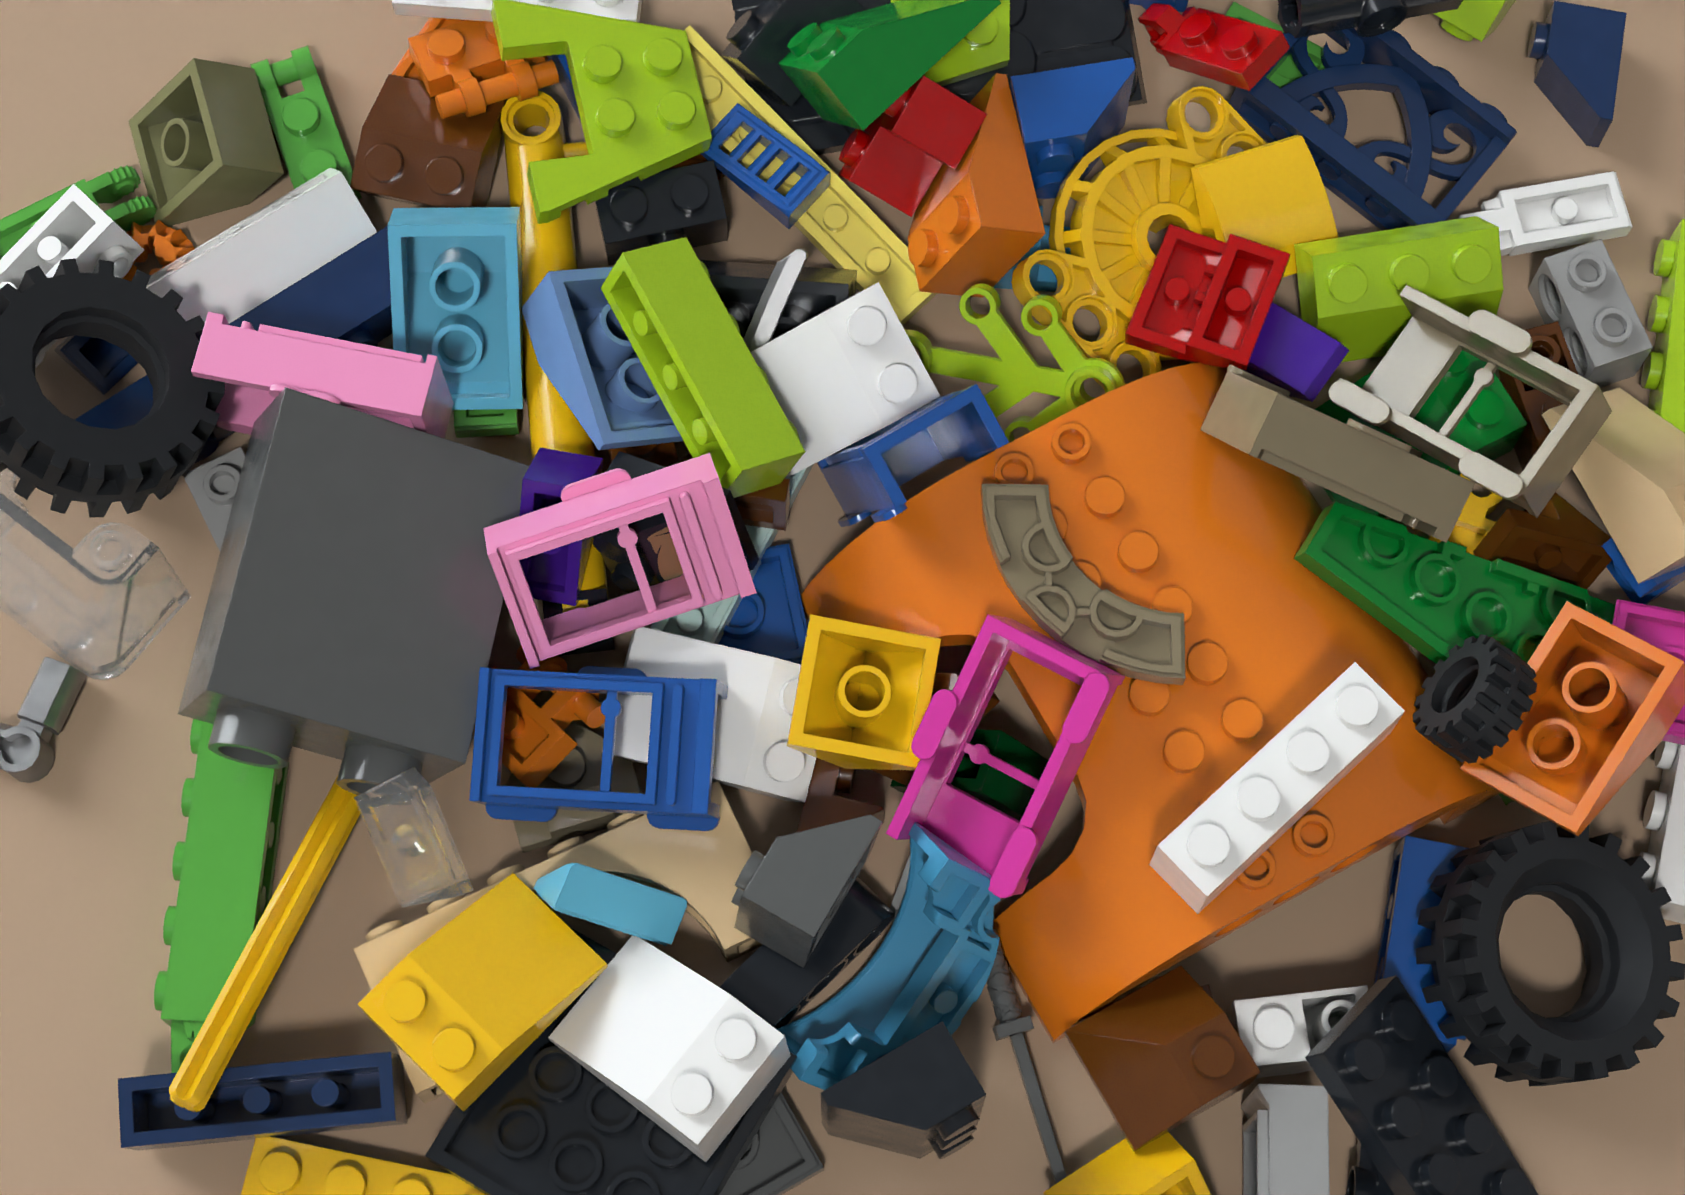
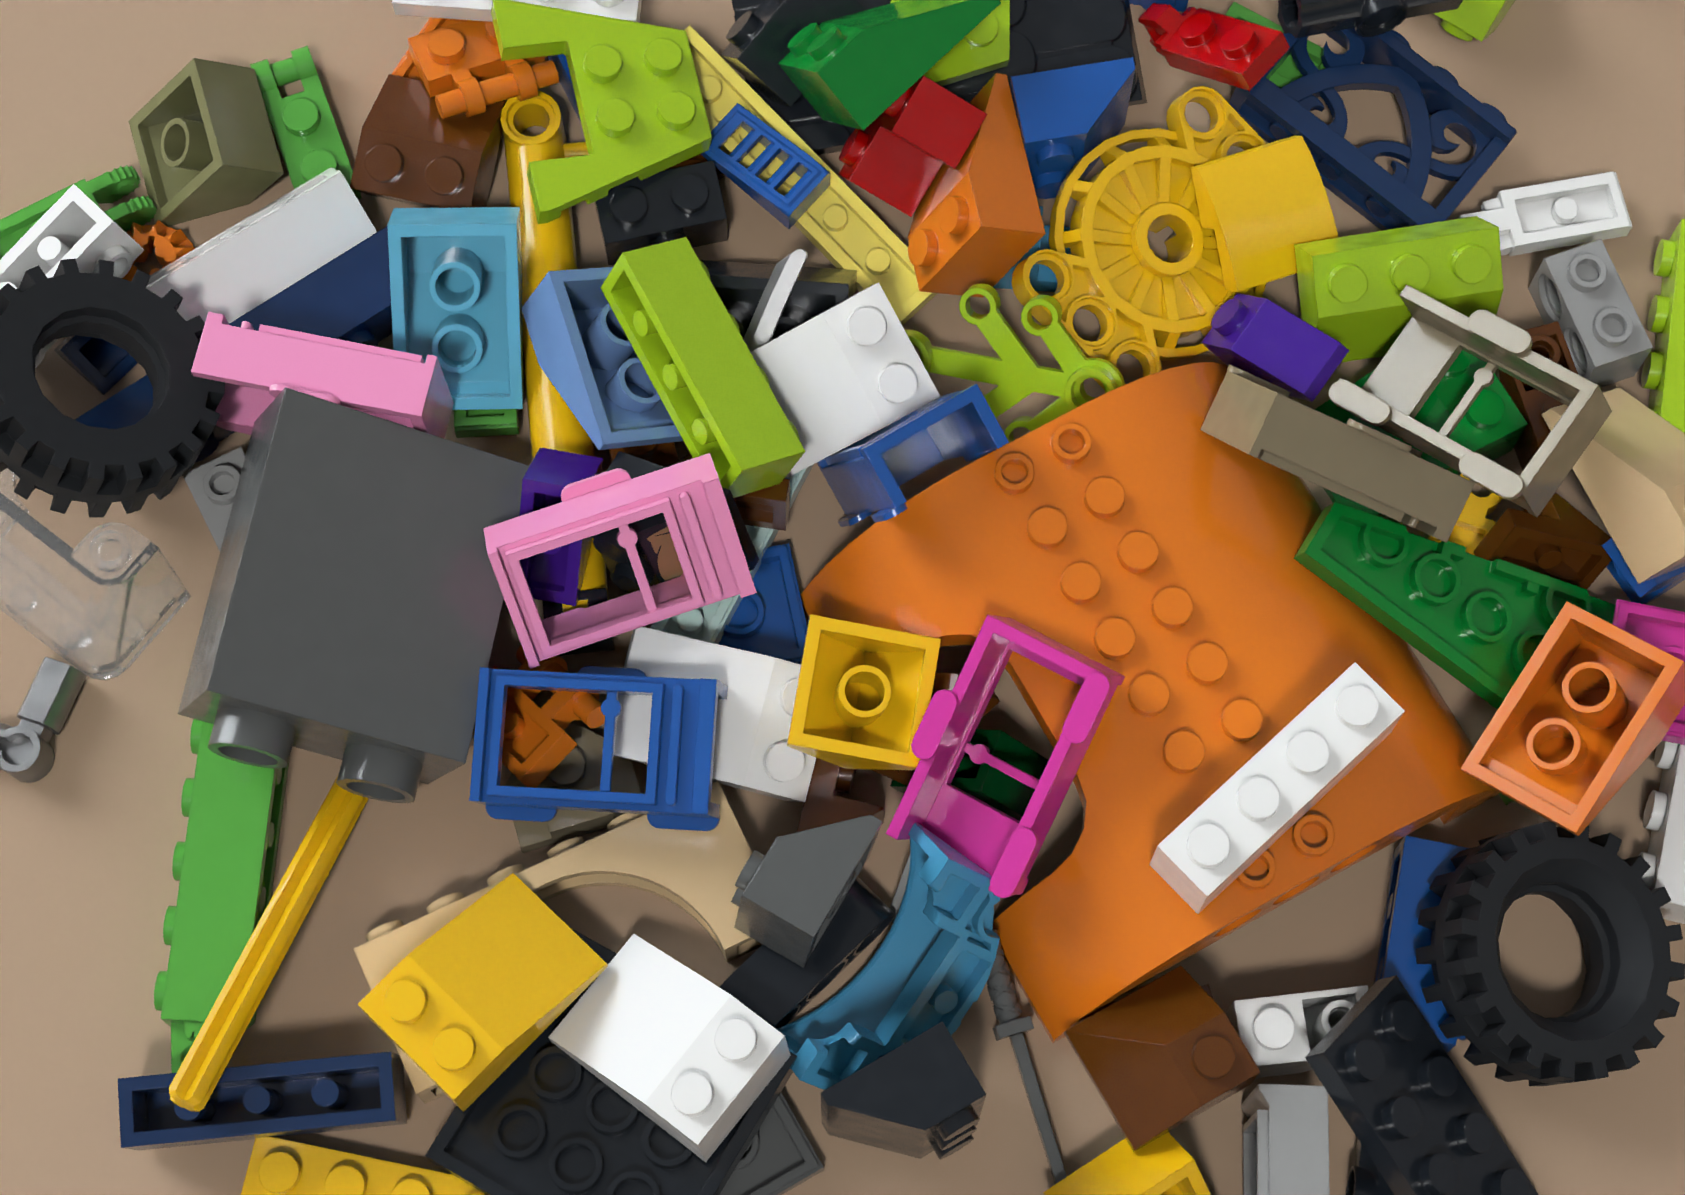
(413, 840): clear slope -> none
(613, 902): medium azure slope -> none
(1068, 604): dark tan tile -> none
(1207, 298): red slope -> none
(1474, 699): black tyre -> none
(1579, 65): dark blue slope -> none

